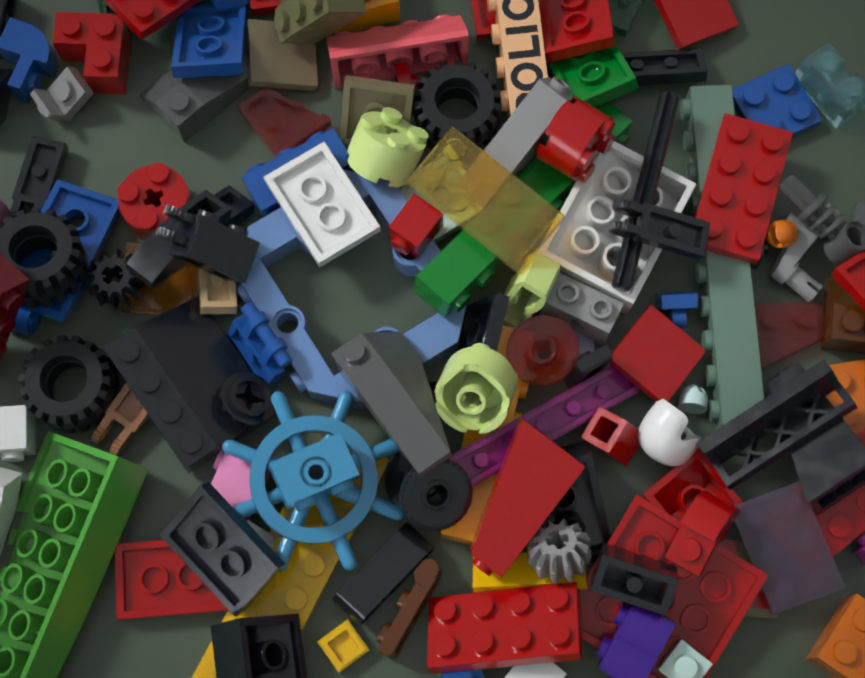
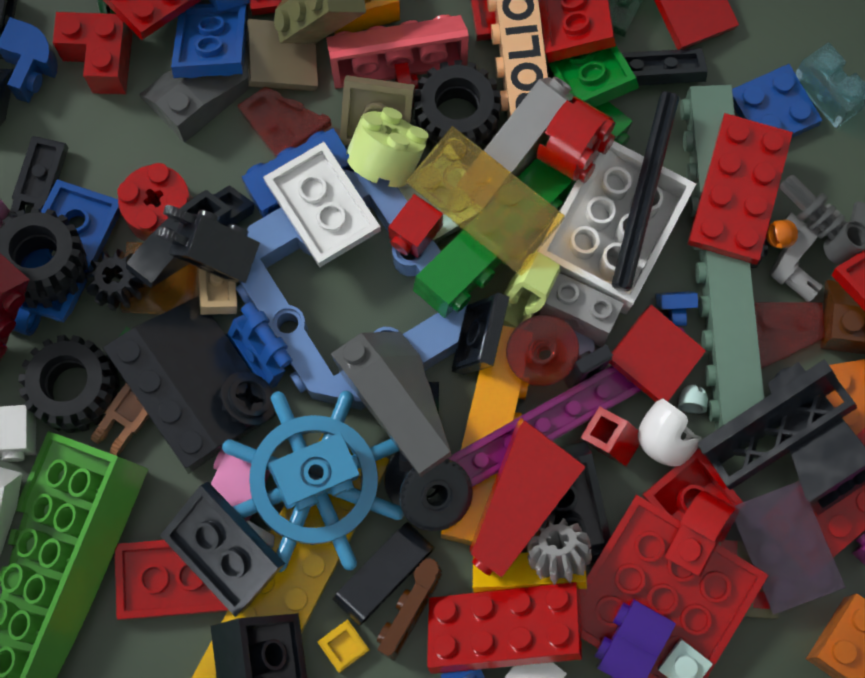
(64, 96): light grey bracket -> none
(475, 389): yellowish green brick -> none
(634, 579): black brick -> none
(662, 228): black hinge -> none

